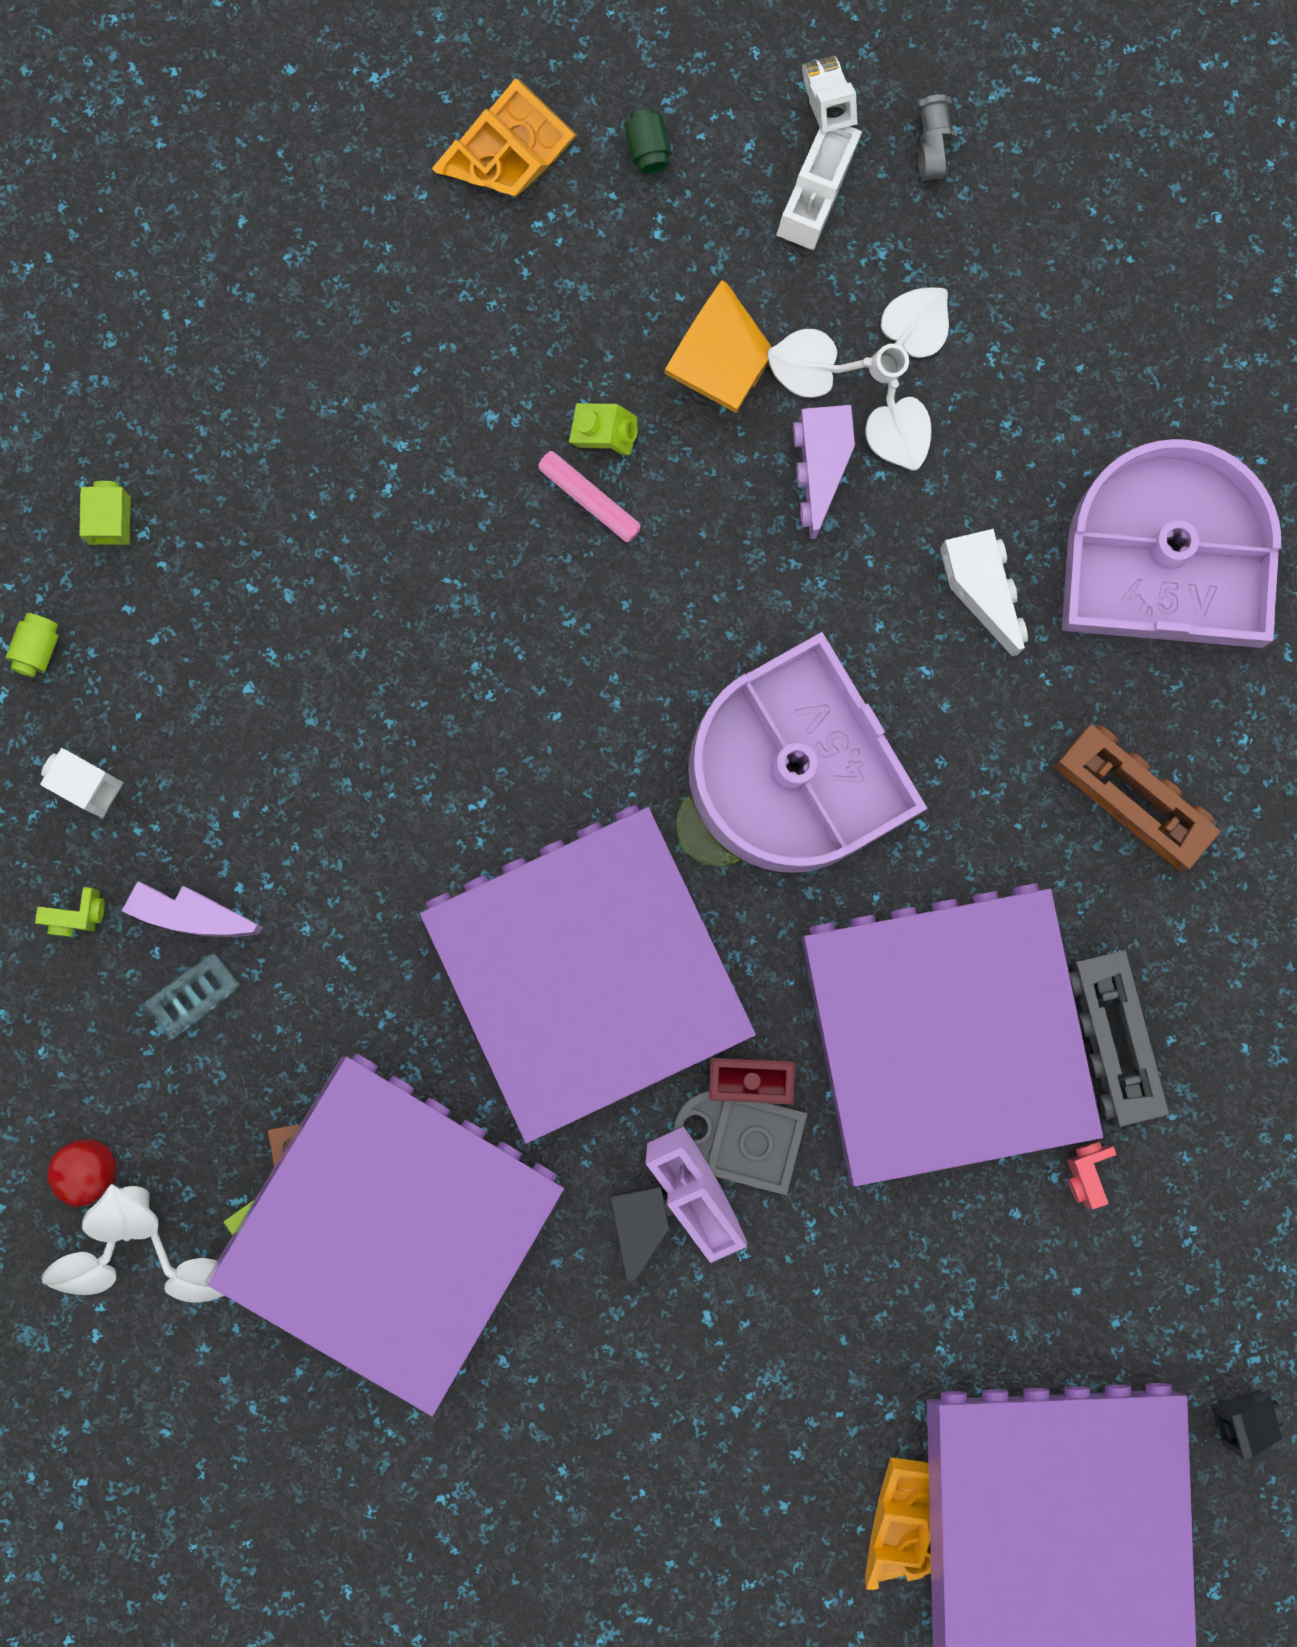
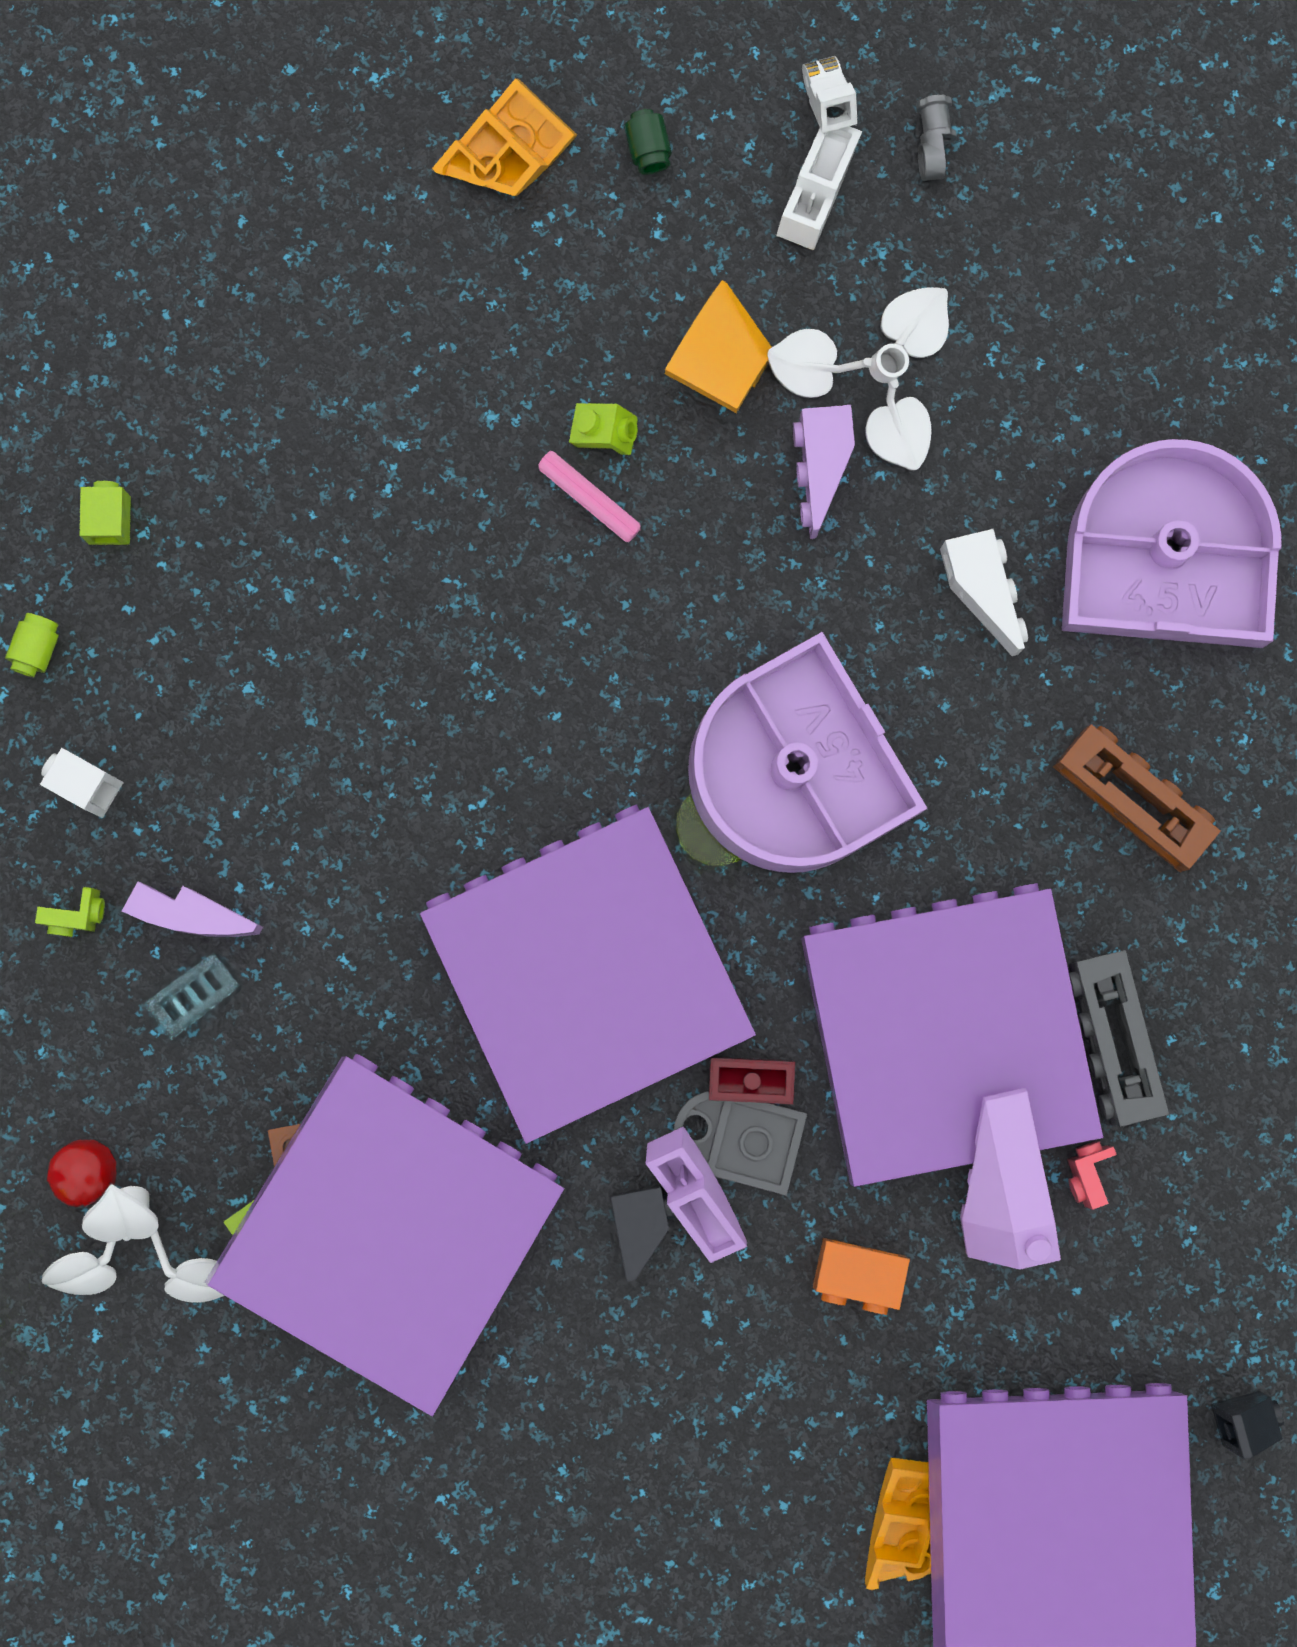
(860, 1275): none -> orange brick
(1008, 1198): none -> lavender wedge

